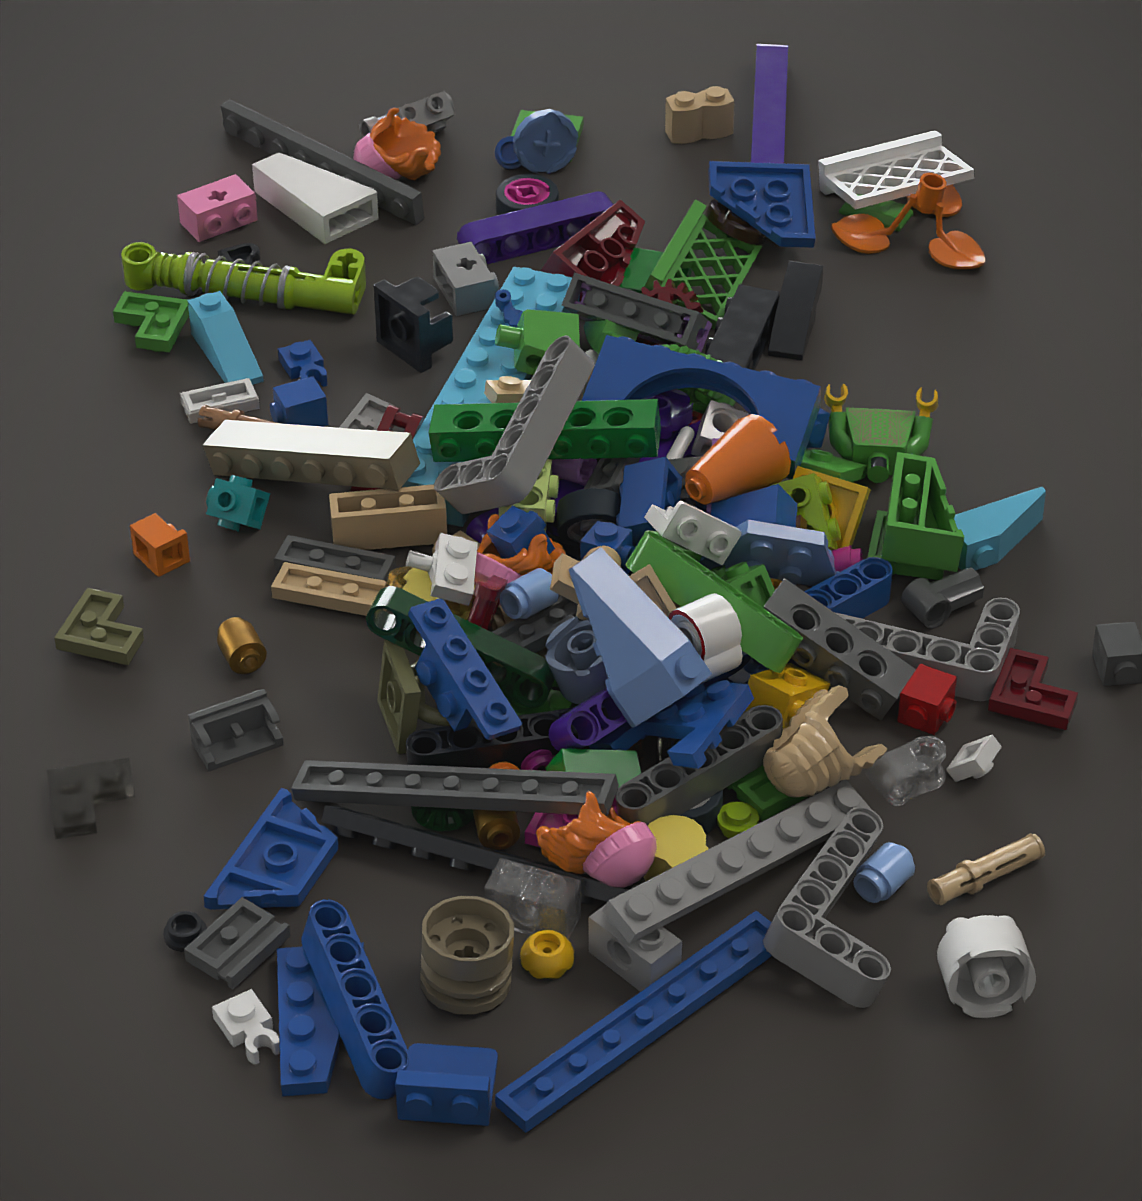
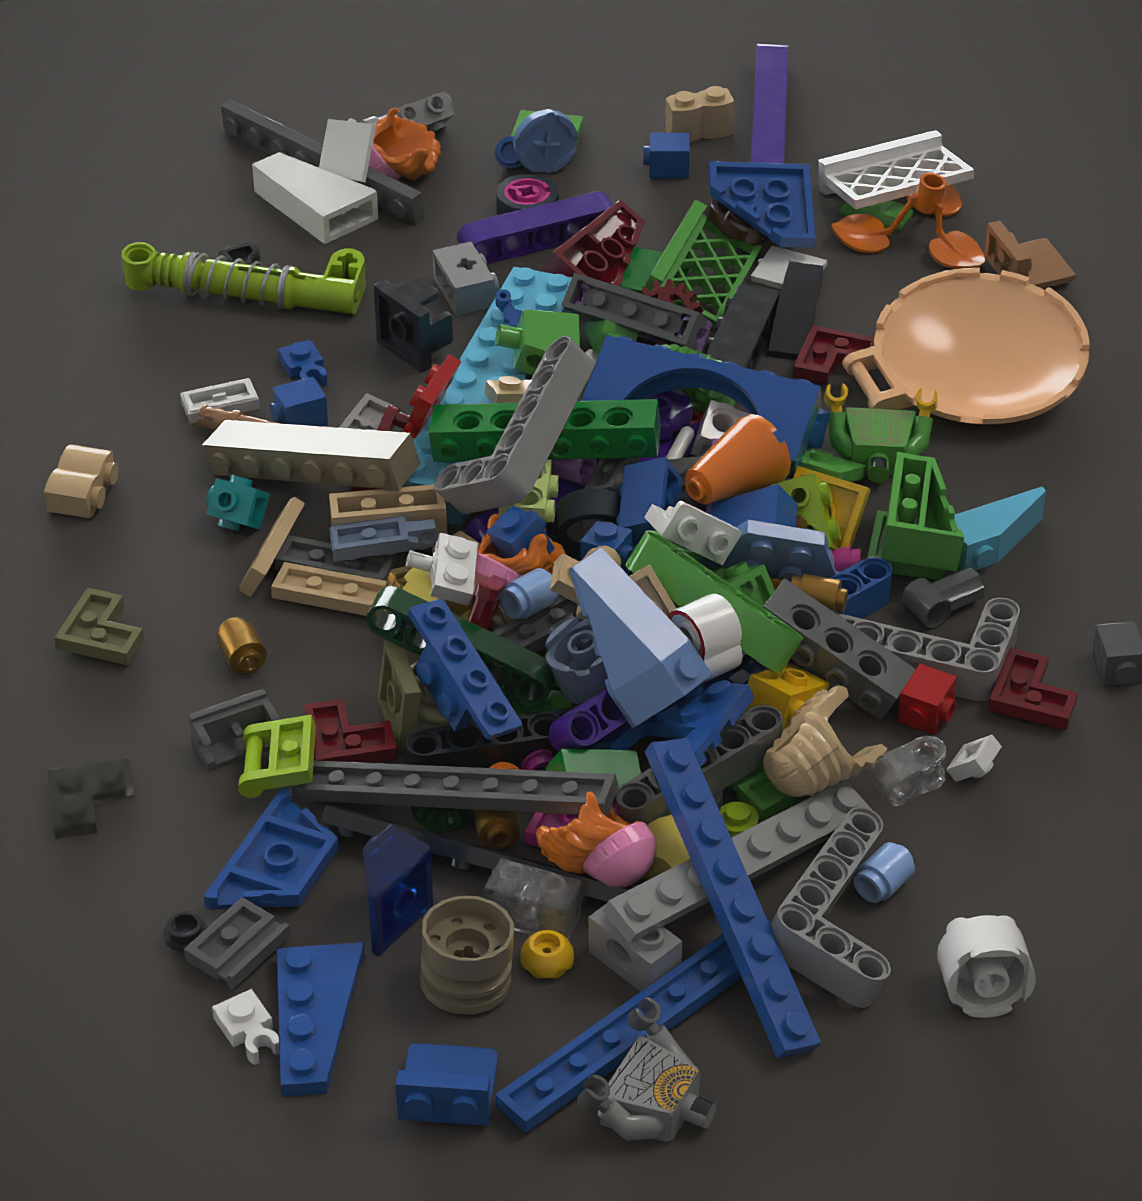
(80, 481): none -> tan brick
(157, 316): bright green plate -> none
(159, 544): orange brick -> none
(217, 208): bright pink brick -> none
(222, 338): medium azure slope -> none
(271, 546): none -> tan tile
(289, 756): none -> lime plate
(345, 743): none -> dark red plate
(347, 148): none -> white piece
(354, 998): blue beam -> none
(381, 537): none -> sand blue hinge
(396, 885): none -> clear blue slope
(424, 398): none -> red plate
(652, 1086): none -> light grey torso
(668, 155): none -> blue brick
(732, 898): none -> blue plate
(773, 266): none -> white piece
(824, 350): none -> dark red plate
(824, 590): none -> pearl gold brick
(972, 875): tan pin -> none
(980, 341): none -> light nougat dish
(1031, 259): none -> medium nougat bracket

